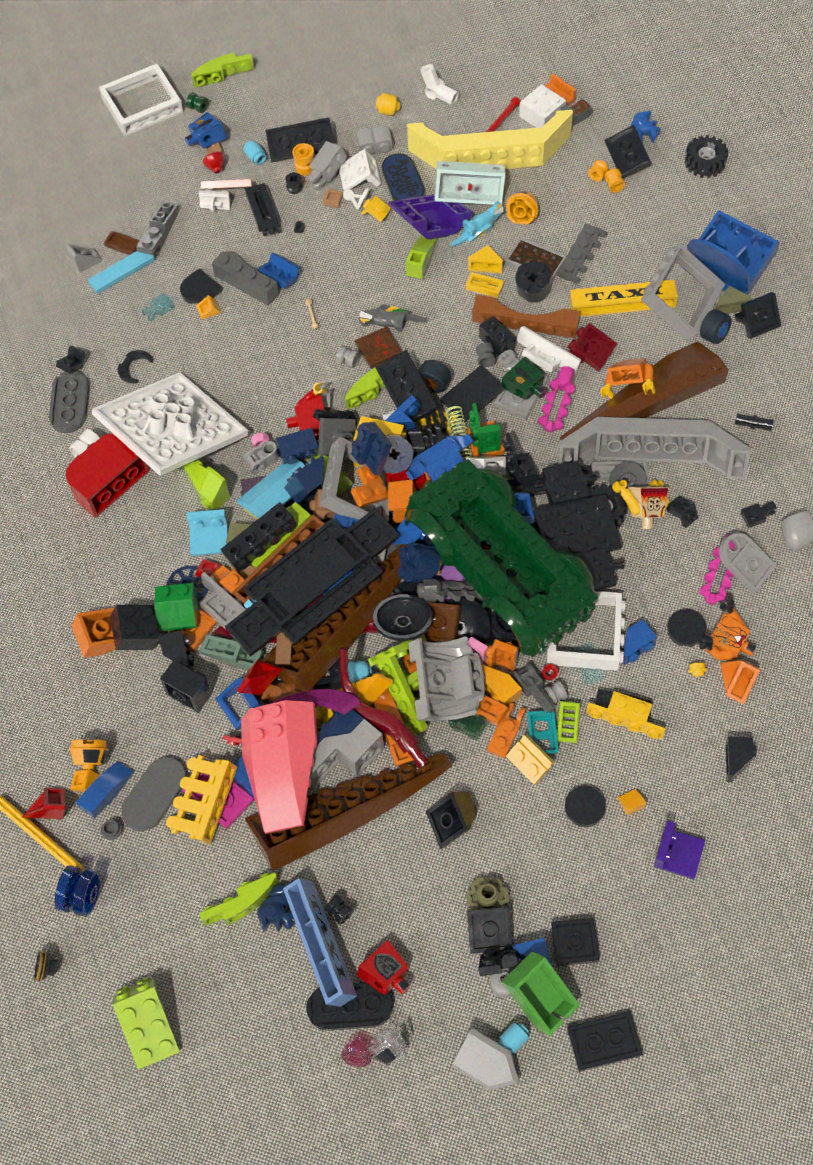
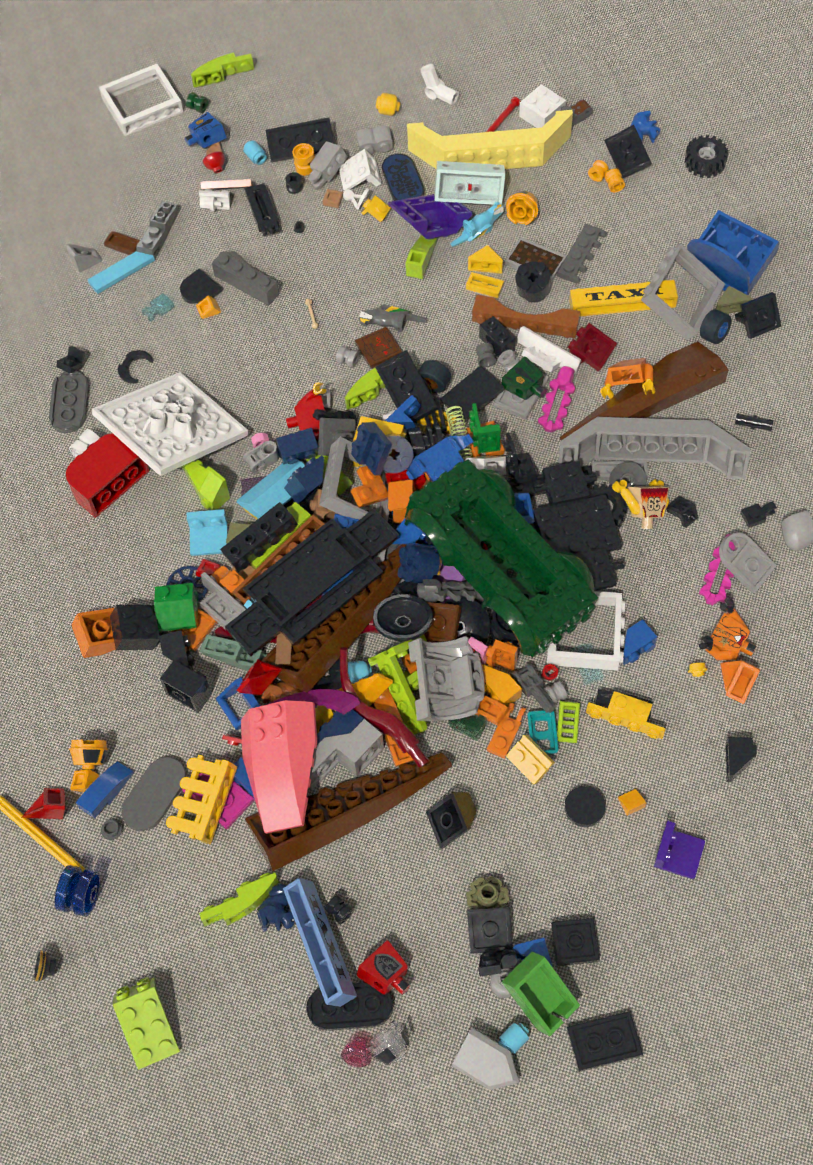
(280, 270): blue bracket -> none
(562, 89): orange bracket -> none
(686, 628): black tile -> none

